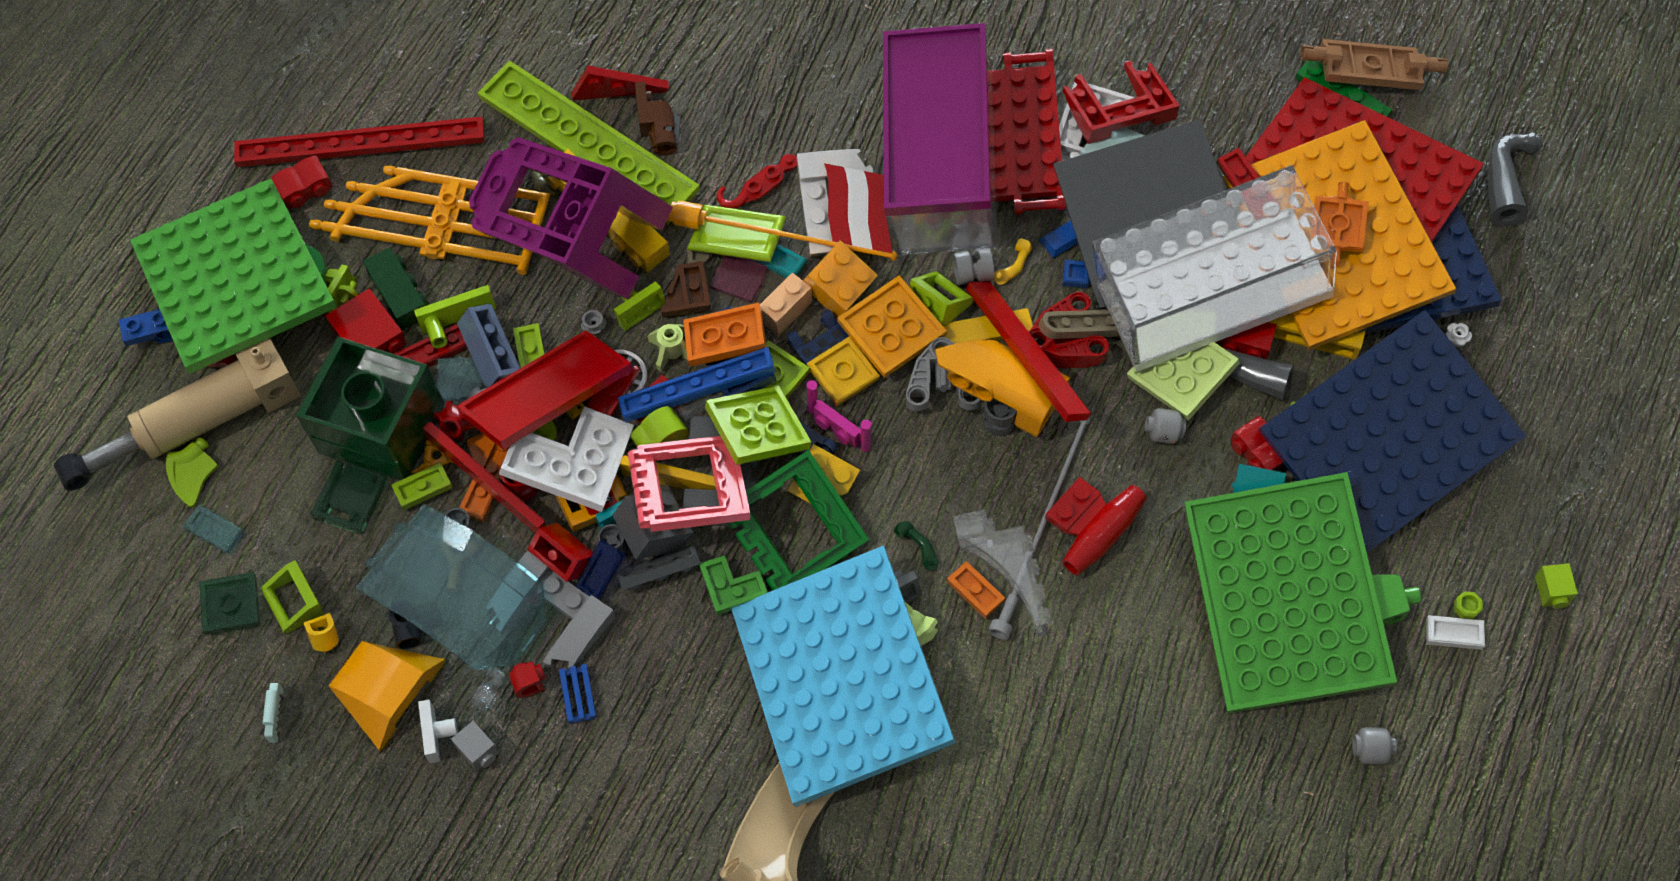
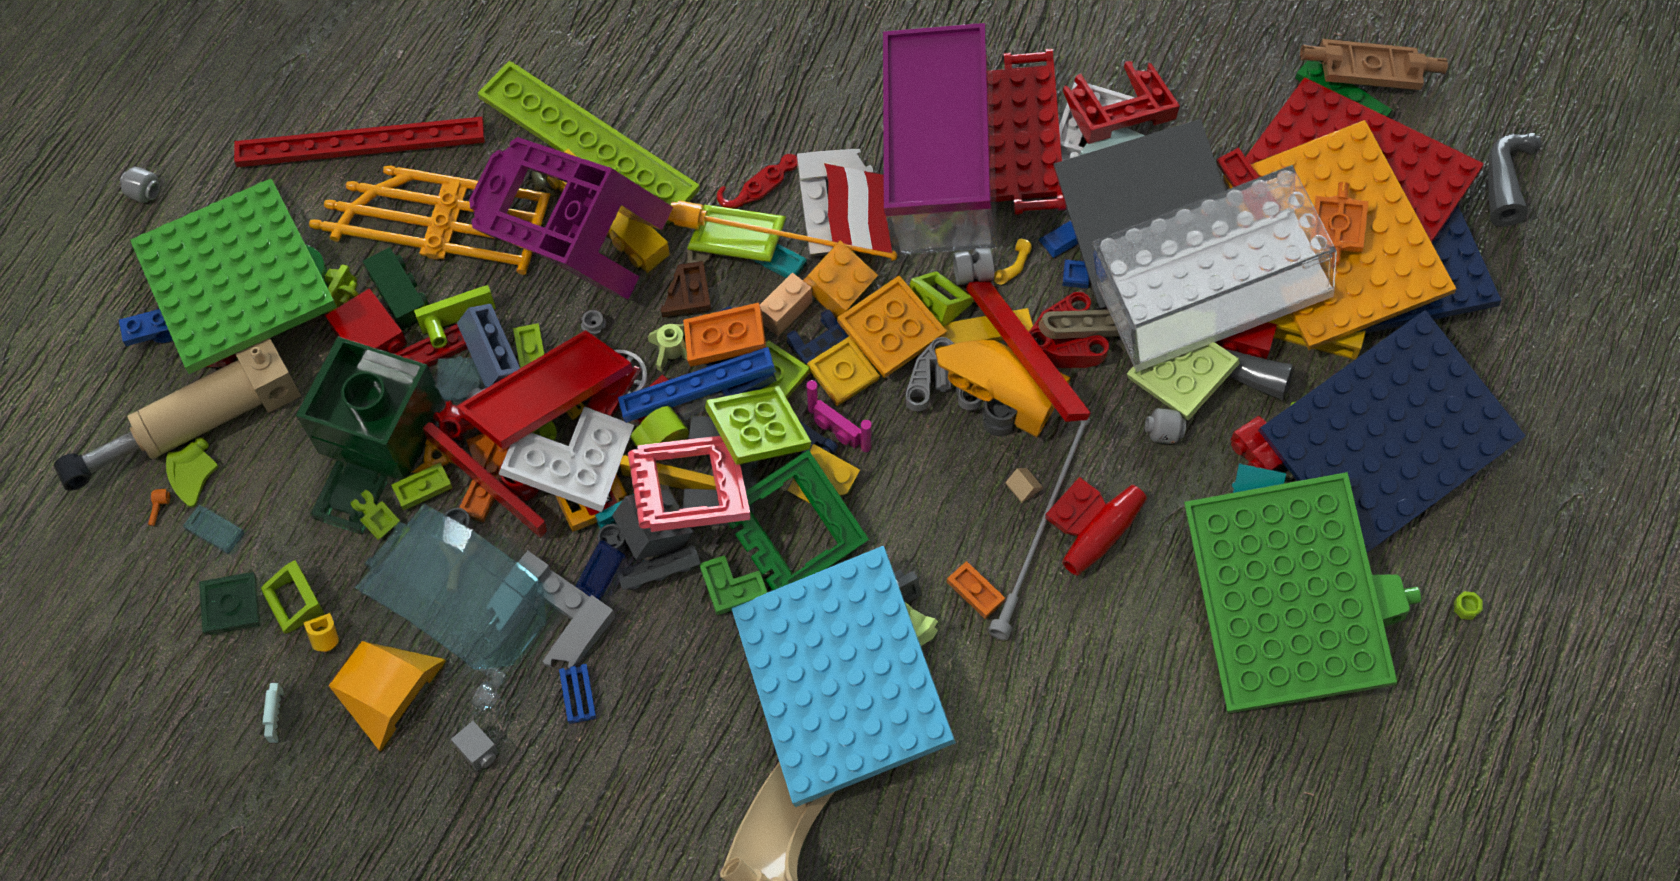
(139, 184): none -> light grey head
(158, 497): none -> orange hand
(302, 182): red brick -> none
(378, 517): none -> lime plate
(405, 633): black piece -> none
(433, 730): white tile -> none
(527, 679): red plate -> none
(560, 551): red brick -> none
(607, 83): red wing -> none
(639, 305): lime tile -> none
(657, 122): reddish brown plate -> none
(739, 277): clear pink piece -> none
(929, 558): dark green piece -> none
(1010, 556): clear arch -> none
(1023, 484): none -> tan slope
(1373, 745): light grey head -> none
(1455, 632): white tile -> none
(1458, 340): white plate -> none
(1556, 585): lime brick -> none

